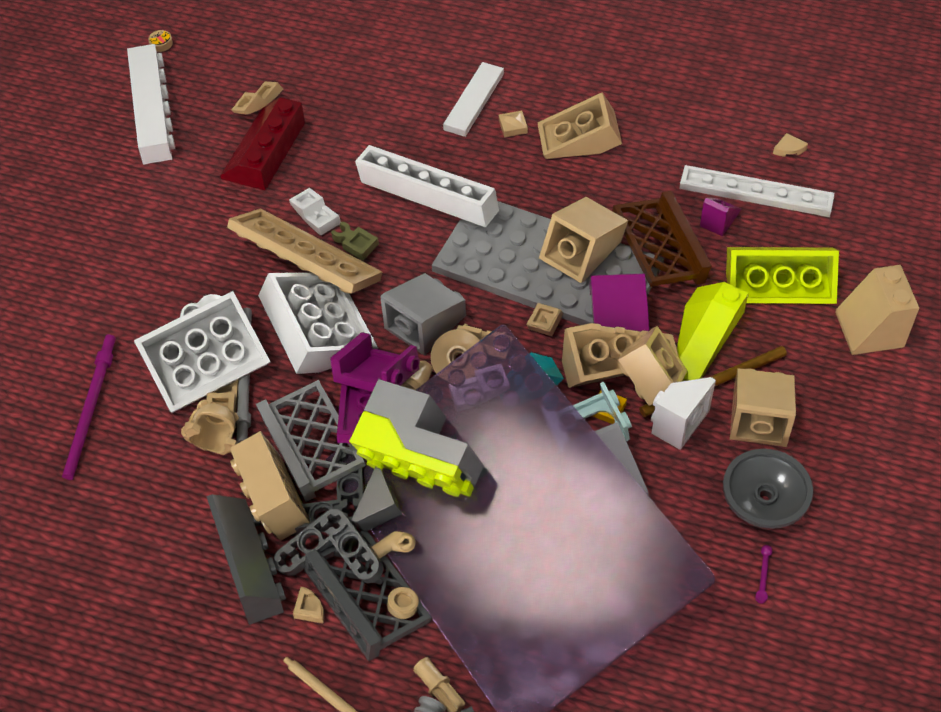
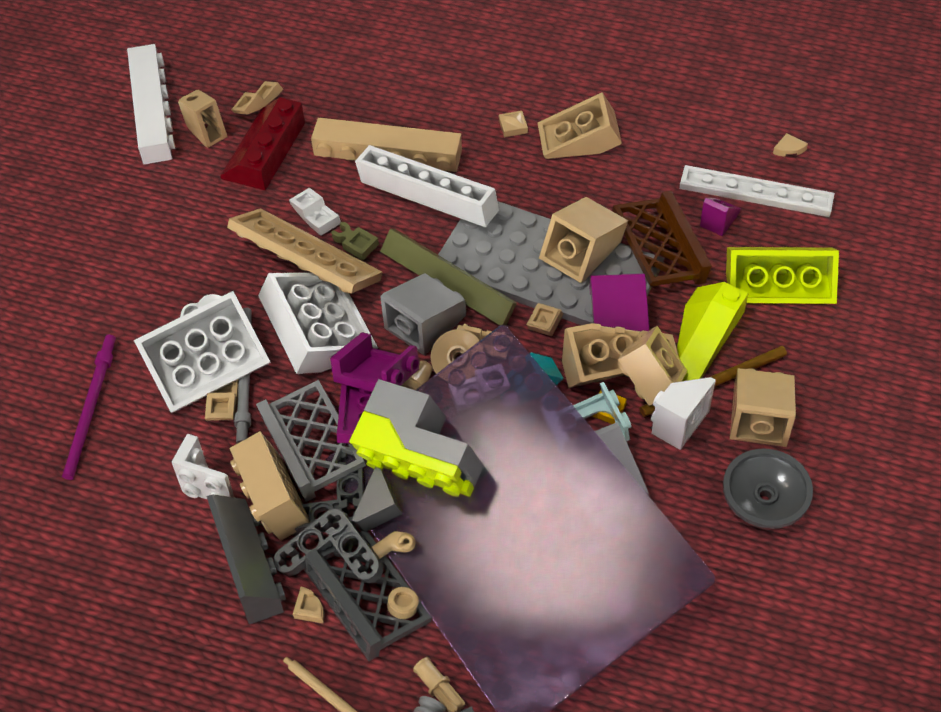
(161, 39): tile -> none
(193, 472): none -> white bracket
(201, 109): none -> tan torso
(211, 427): tan helmet -> none
(350, 139): none -> tan brick
(473, 99): white tile -> none
(475, 292): none -> olive tile
(761, 595): magenta hinge -> none
(878, 312): tan slope -> none

